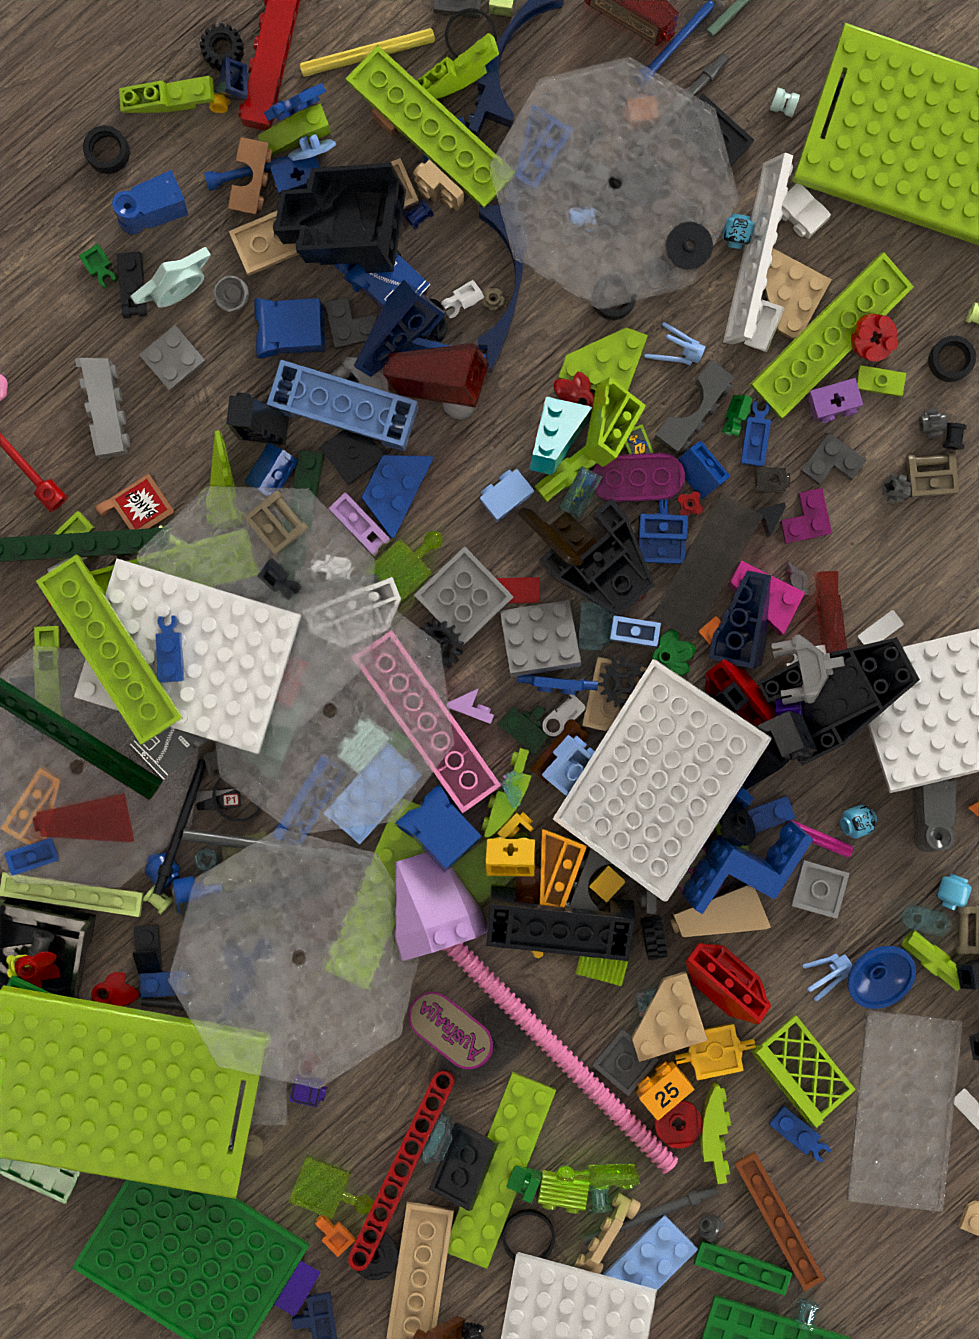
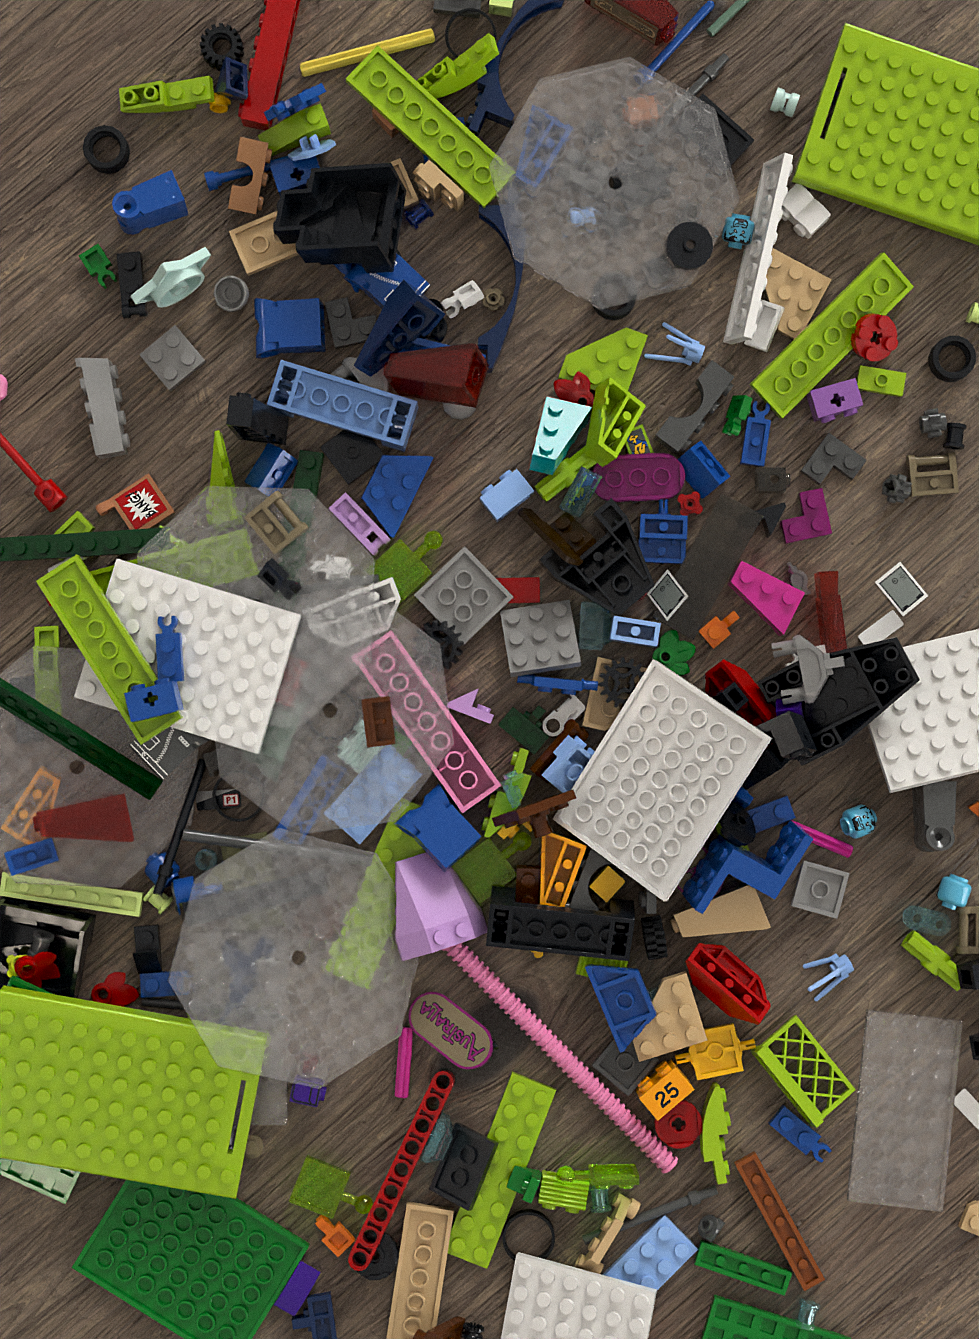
(140, 707): none -> blue brick
(378, 721): none -> reddish brown hinge
(404, 1063): none -> dark pink axle
(502, 864): yellow brick -> none
(536, 813): none -> reddish brown plate
(622, 1001): none -> blue wing
(667, 595): none -> sticker
(744, 624): dark blue wedge -> none
(881, 977): blue dish -> none
(901, 589): none -> sticker

